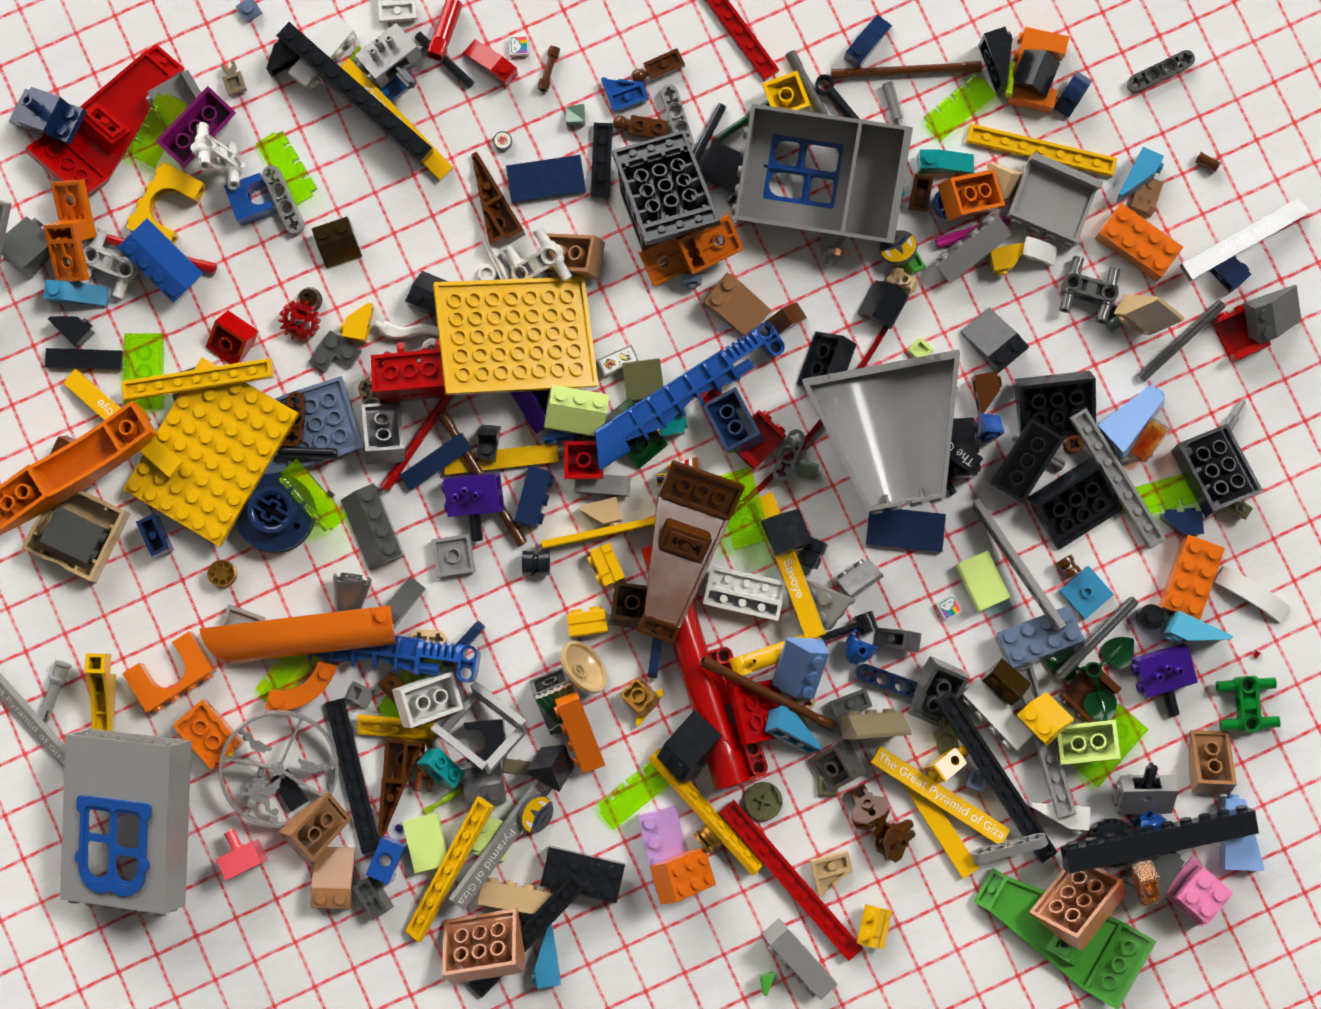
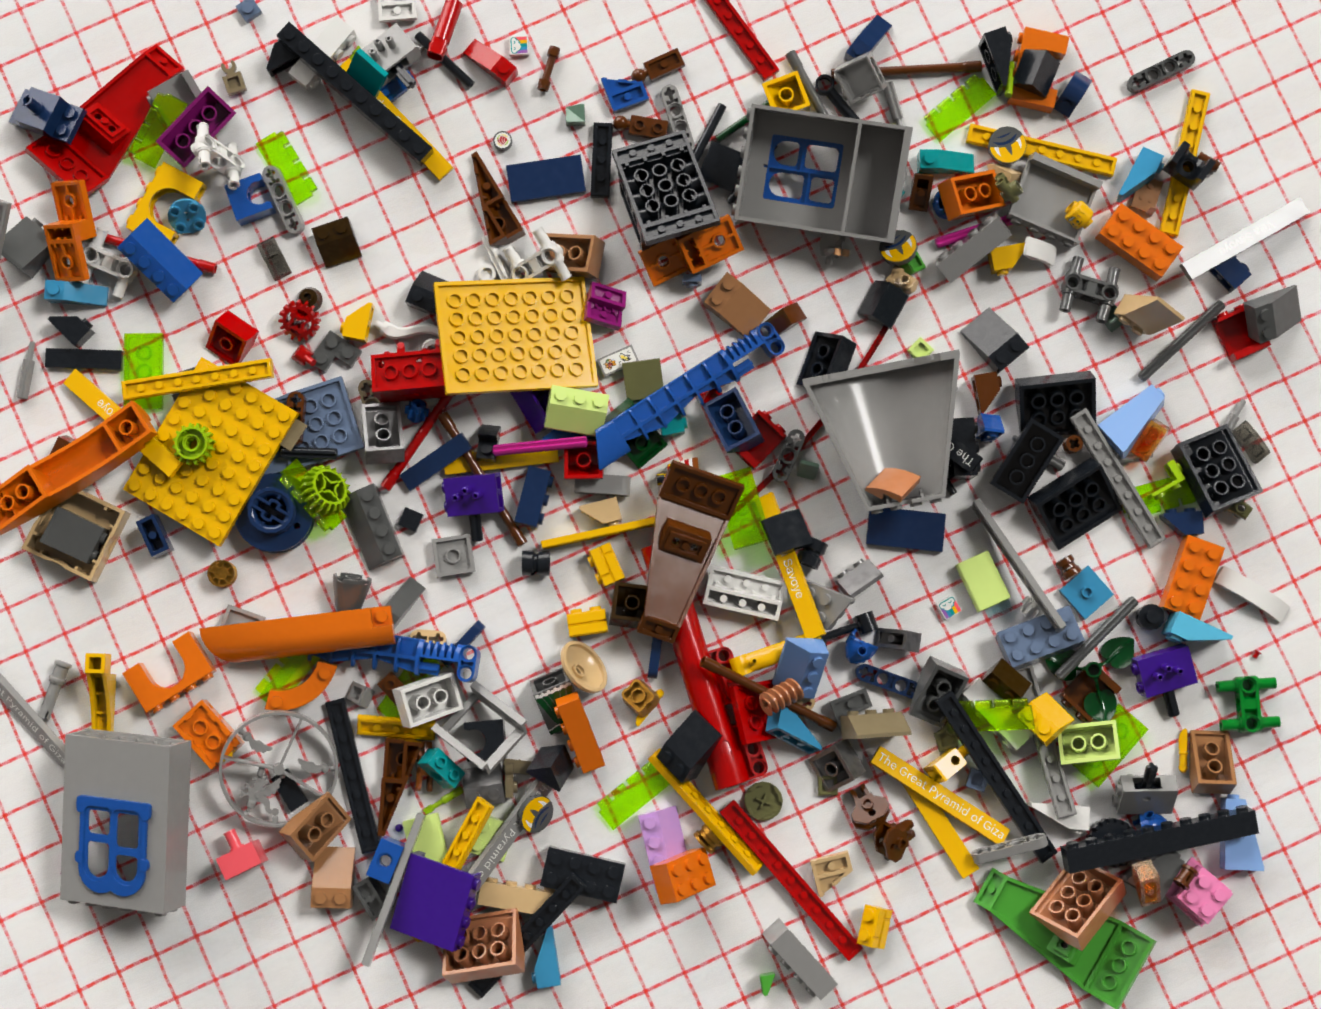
(26, 373): none -> light grey axle
(178, 217): none -> dark azure plate
(186, 437): none -> lime gear
(274, 258): none -> clear smoke slope
(293, 435): none -> dark tan window
(303, 356): none -> red piece
(325, 490): none -> lime gear
(367, 72): none -> teal tile
(393, 890): none -> light grey tile
(410, 519): none -> black tile
(416, 411): none -> blue gear
(435, 902): none -> dark purple panel
(510, 785): none -> dark tan plate
(540, 446): none -> dark pink axle
(604, 306): none -> magenta slope
(780, 695): none -> nougat piece
(860, 78): none -> light grey piece
(893, 483): none -> nougat slope
(1001, 716): none -> clear neon green windscreen
(1007, 145): none -> tile
(1008, 190): none -> olive plate
(1030, 608): none -> white gear
(1079, 214): none -> yellow head
(1174, 471): none -> lime bracket
(1183, 748): none -> yellow piece
(1185, 877): none -> reddish brown bush
(1190, 133): none -> yellow tile
(1198, 168): none -> black piece
(1251, 442): none -> clear smoke slope

